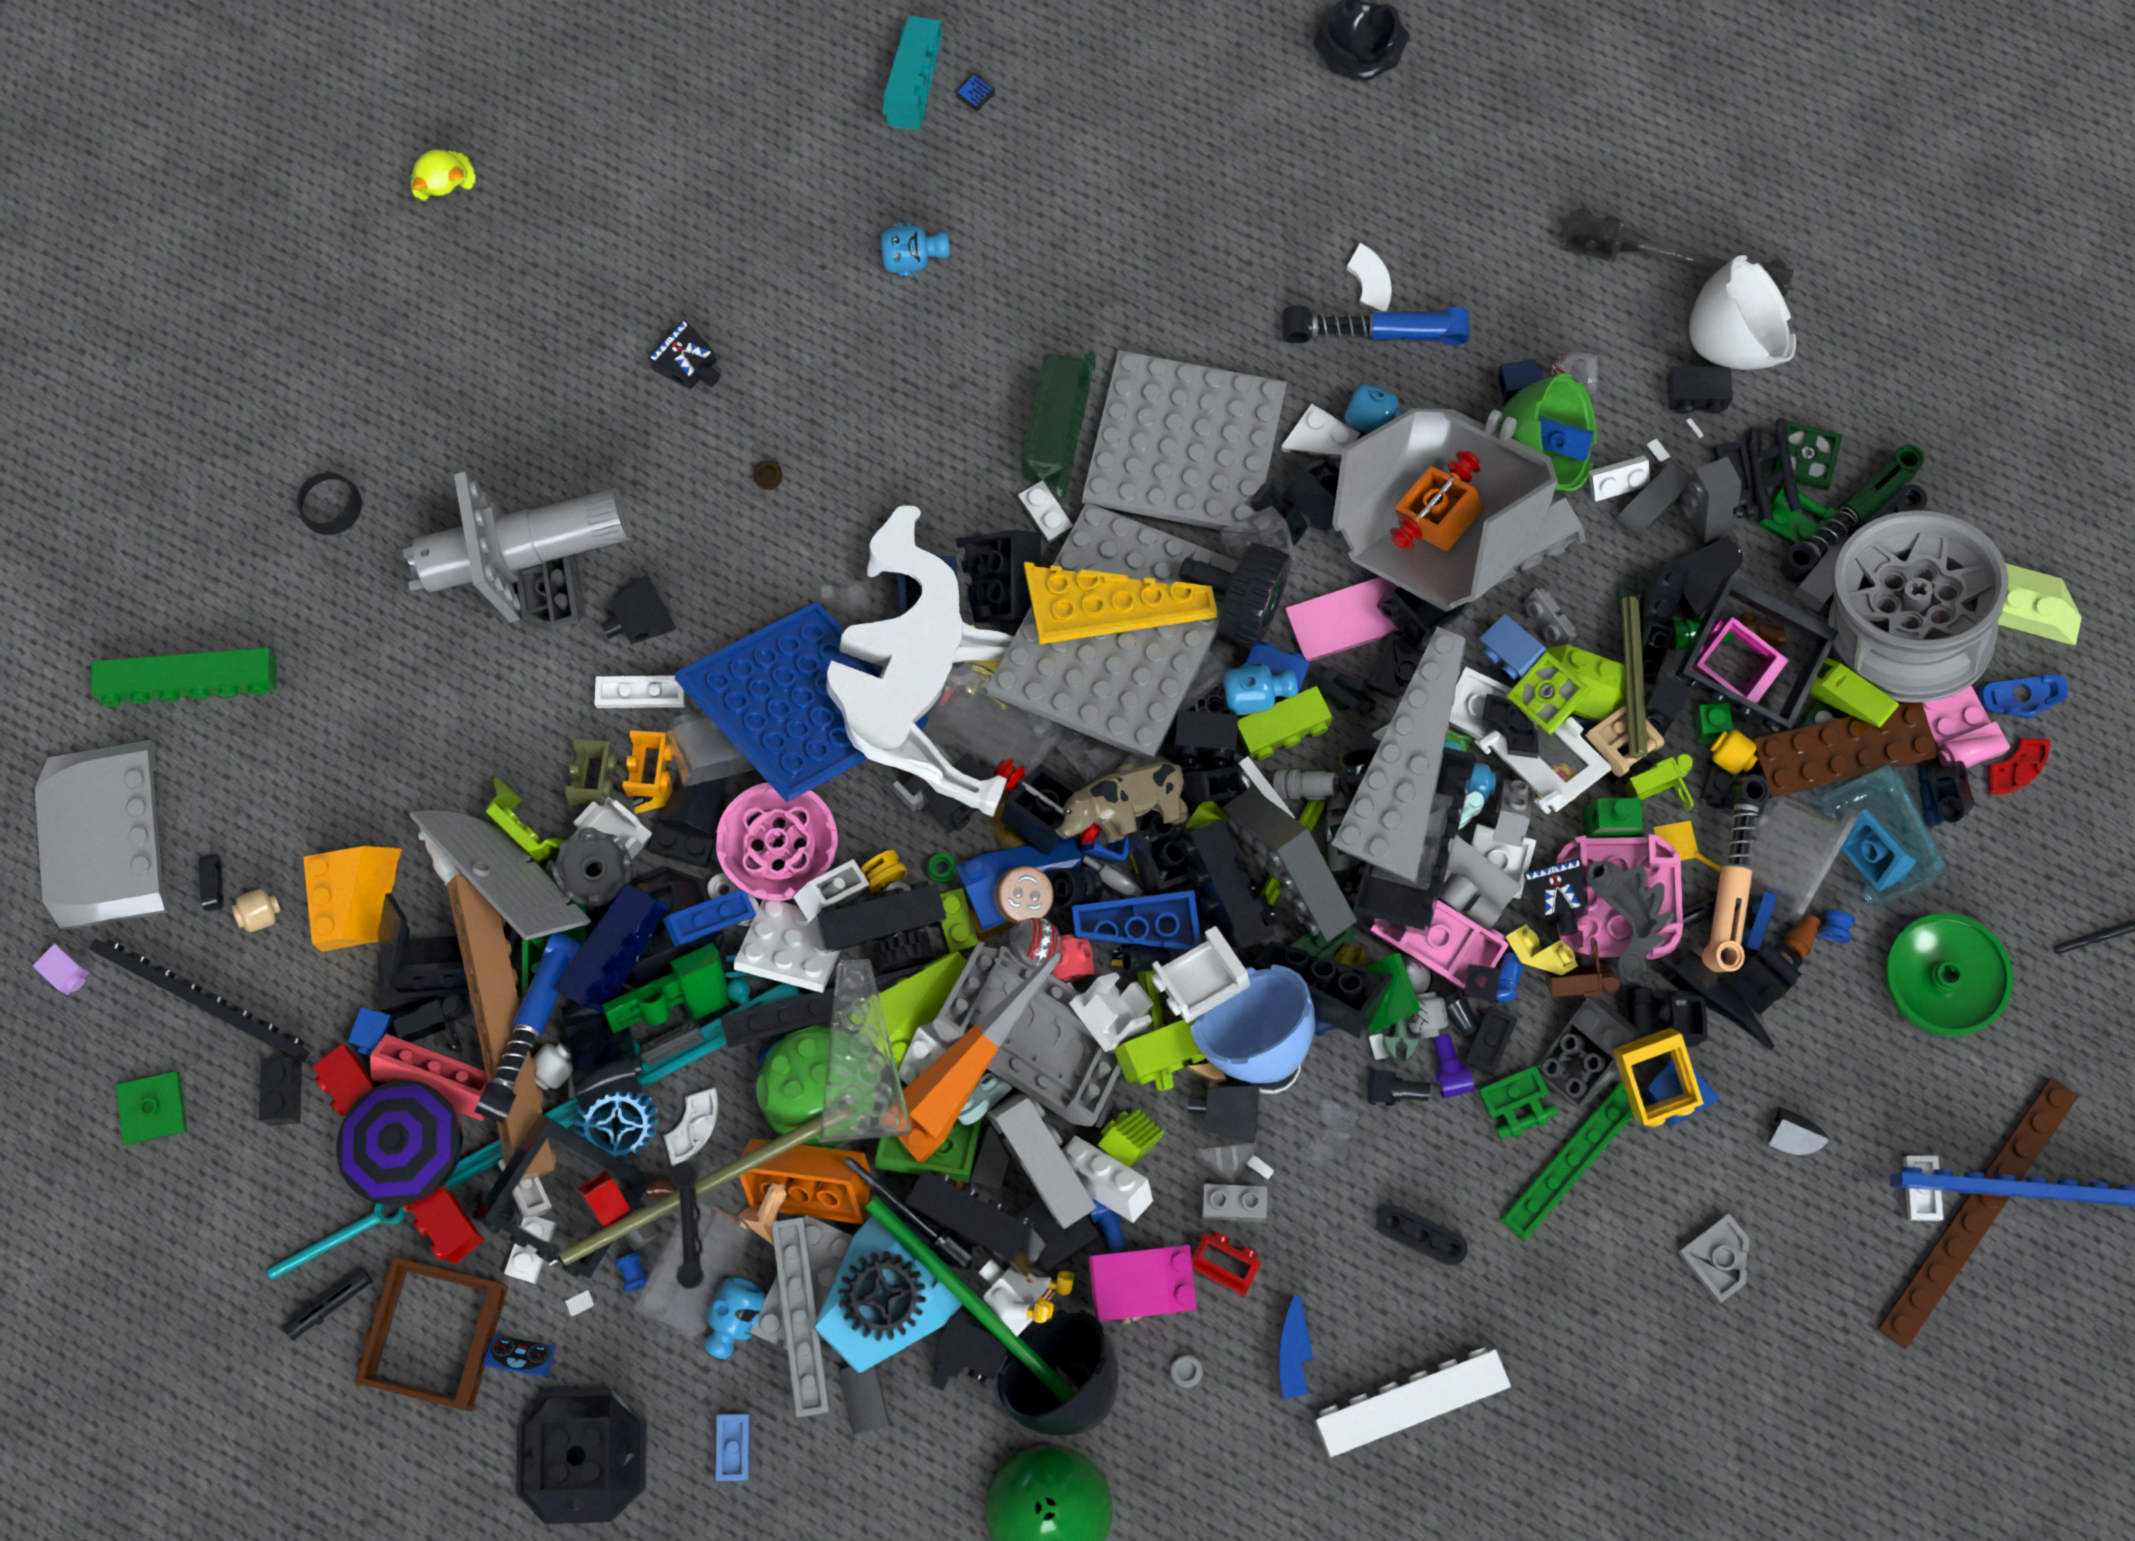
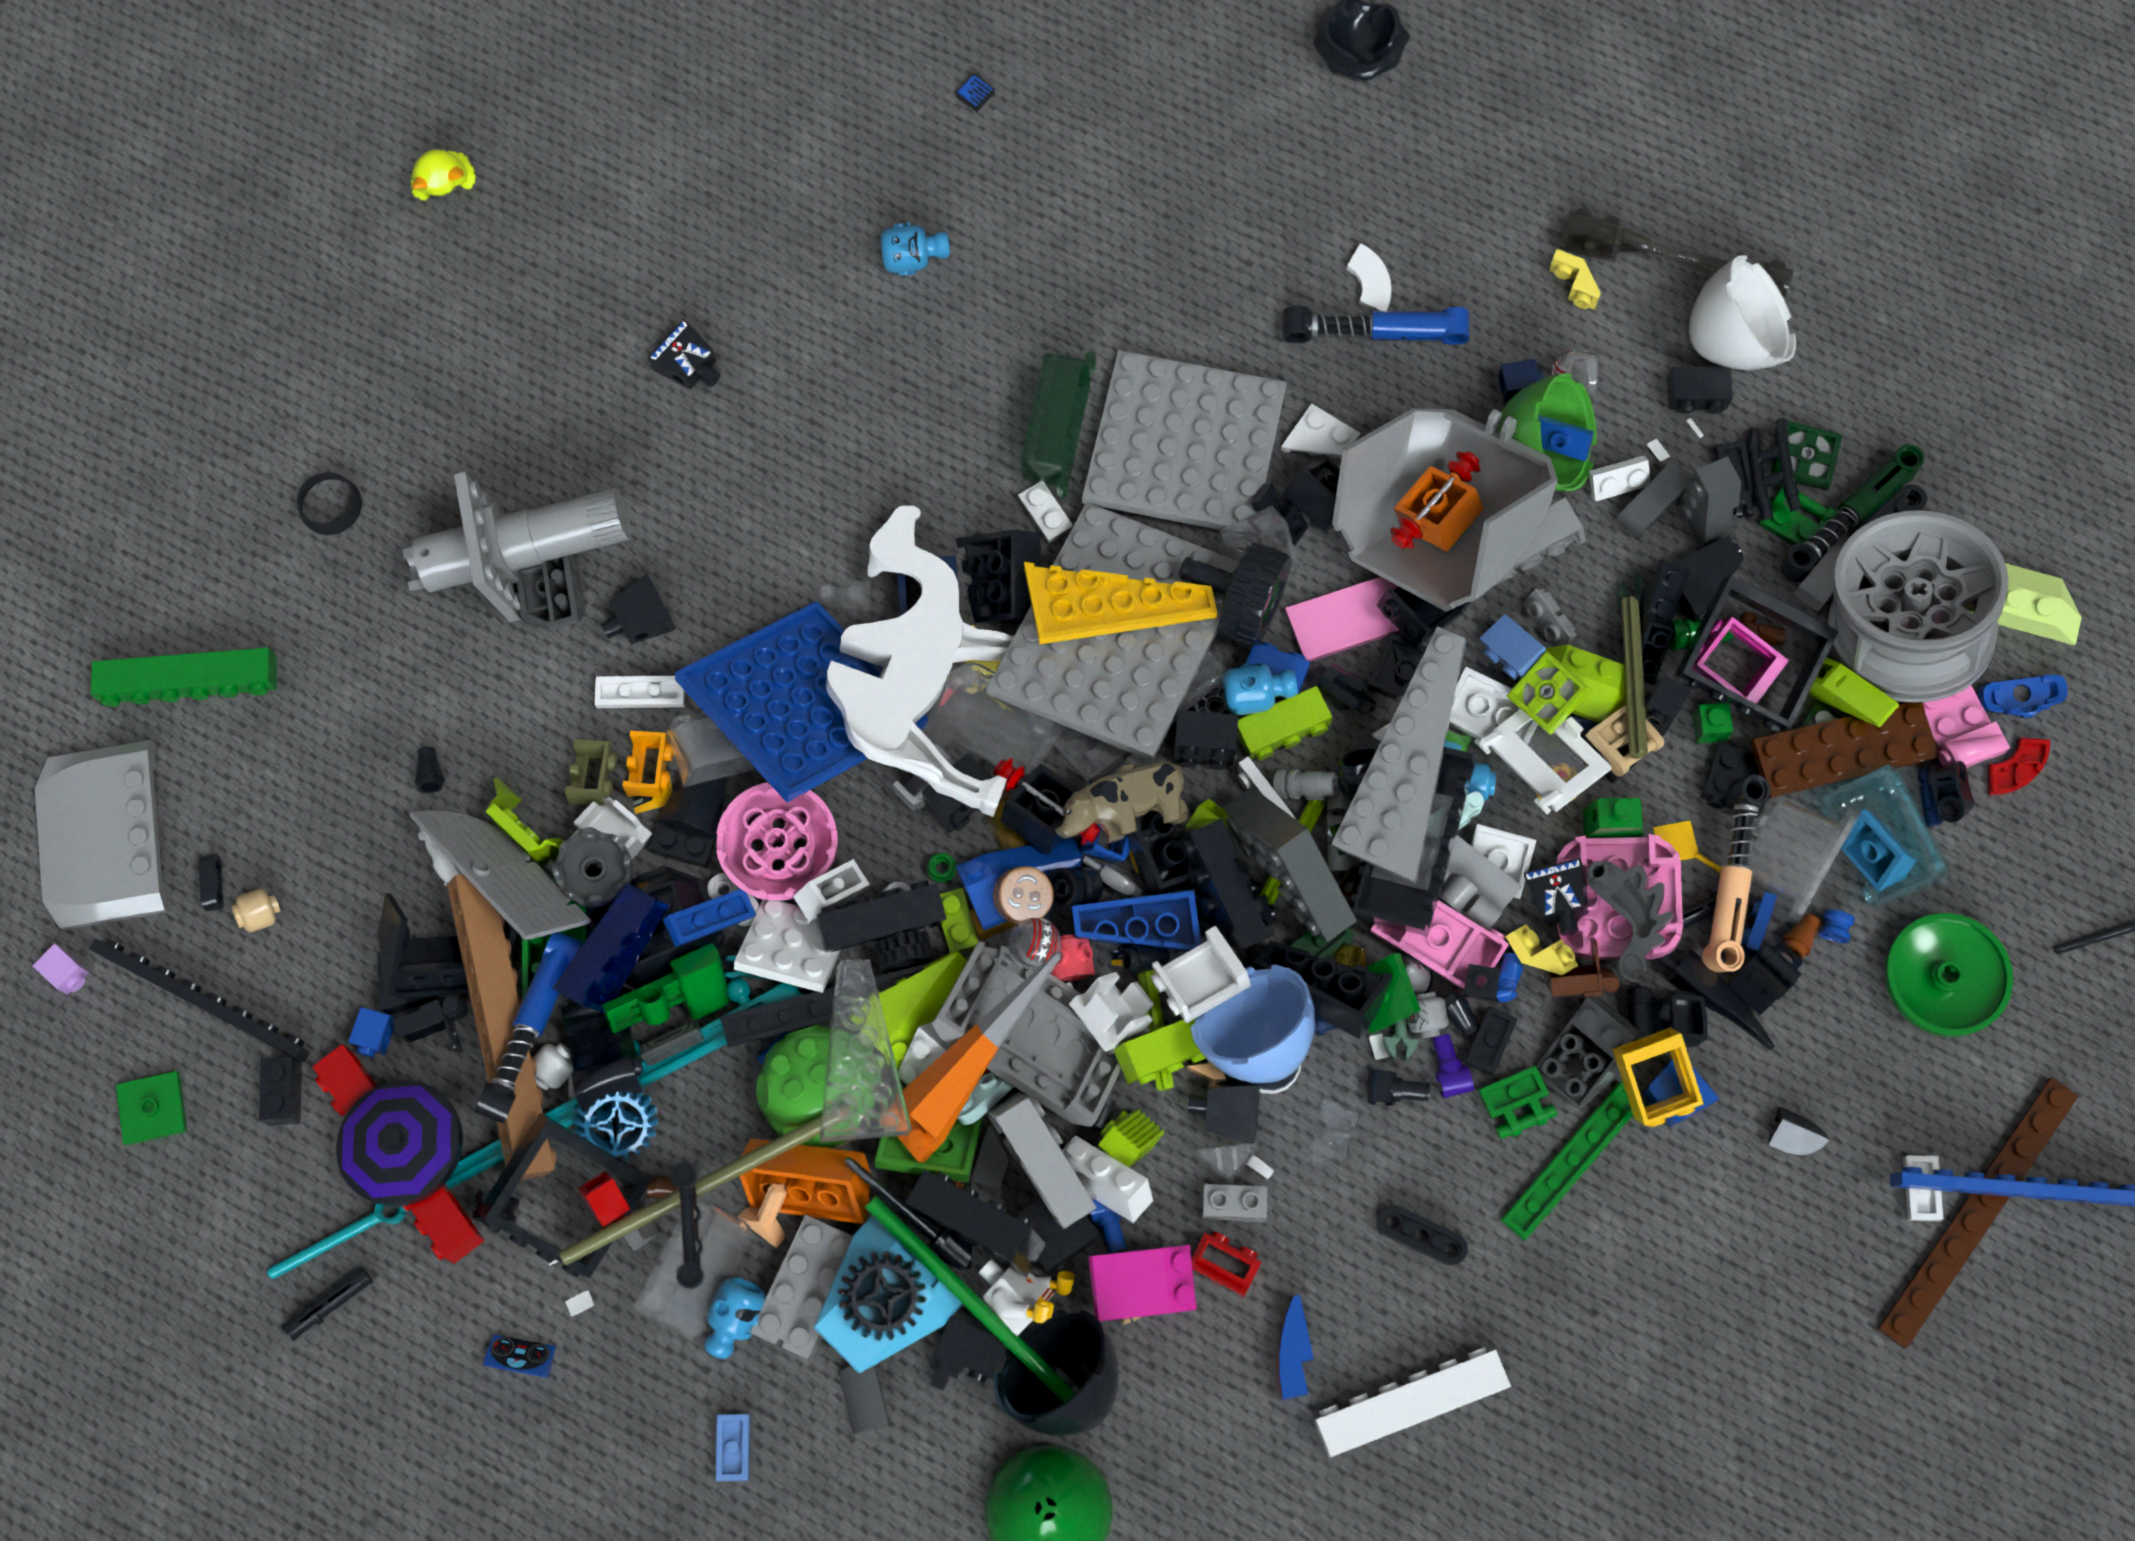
(348, 894): light orange wedge -> none
(385, 1309): reddish brown window -> none
(428, 771): none -> black cone
(457, 1081): coral brick -> none
(523, 1261): white plate -> none
(529, 1196): white slope -> none
(613, 1462): black piece -> none
(632, 1272): blue bush -> none
(695, 1127): white tile -> none
(767, 475): dark brown tile -> none
(799, 1317): light grey plate -> none
(883, 870): yellow wheel -> none
(912, 72): teal wedge -> none
(1186, 1371): light grey tile -> none
(1197, 783): black torso -> none
(1371, 408): dark azure piece -> none
(1512, 724): black tile -> none
(1514, 813): light grey window -> none
(1584, 289): none -> light yellow slope
(1662, 777): lime piece -> none
(1719, 1258): light grey plate -> none
(1734, 752): yellow head -> none

